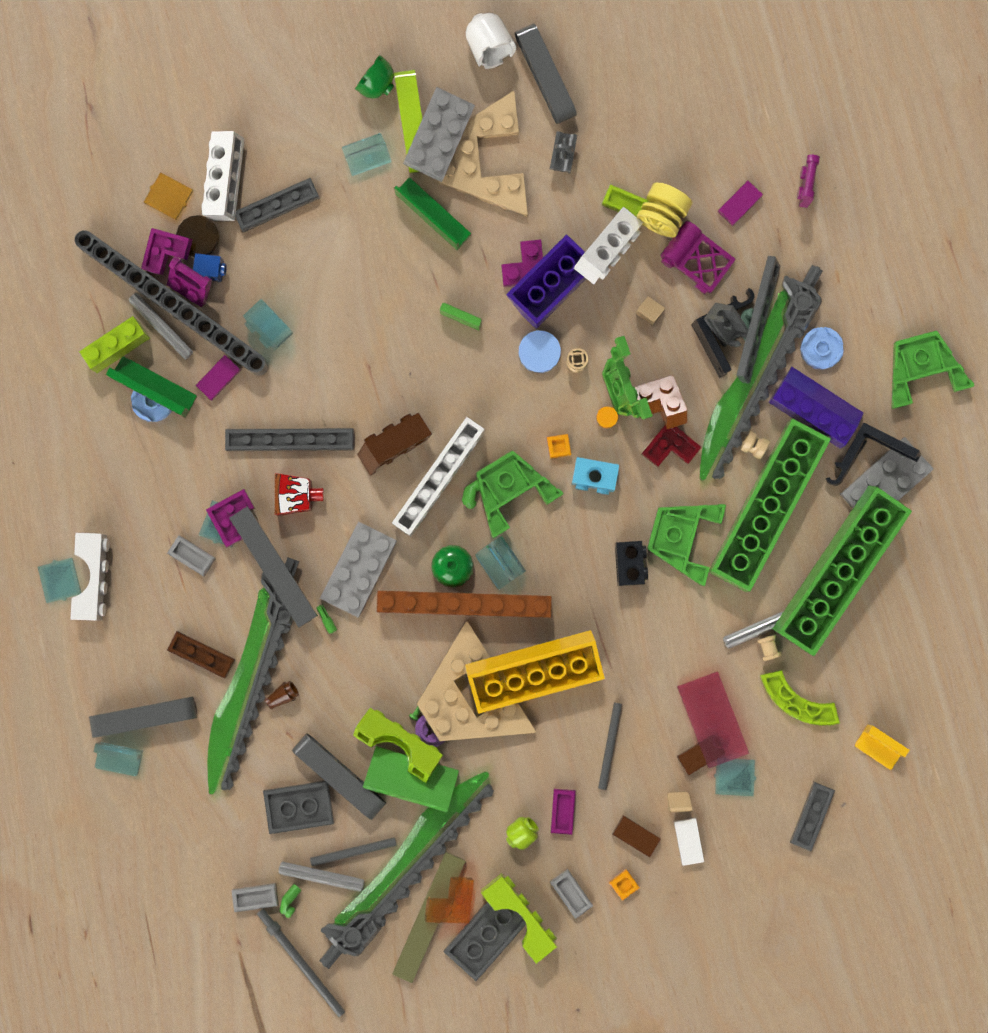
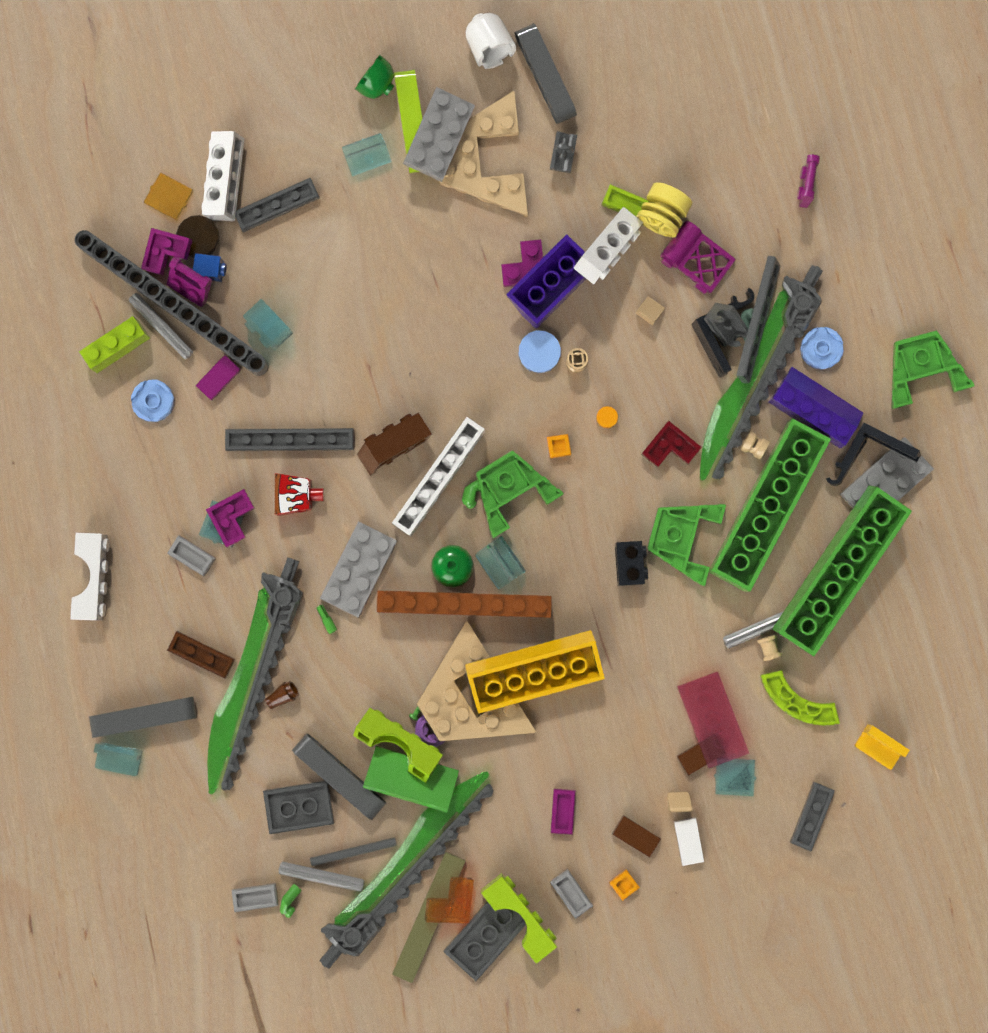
(59, 580): clear light blue piece -> none
(153, 386): green panel -> none
(273, 566): dark grey tile -> none
(273, 928): dark grey bar -> none
(432, 213): green panel -> none
(460, 316): bright green tile -> none
(522, 833): lime head -> none
(606, 470): medium azure brick -> none
(610, 744): dark grey bar -> none
(619, 385): bright green wing -> none
(665, 398): brick -> none
(740, 203): magenta tile -> none

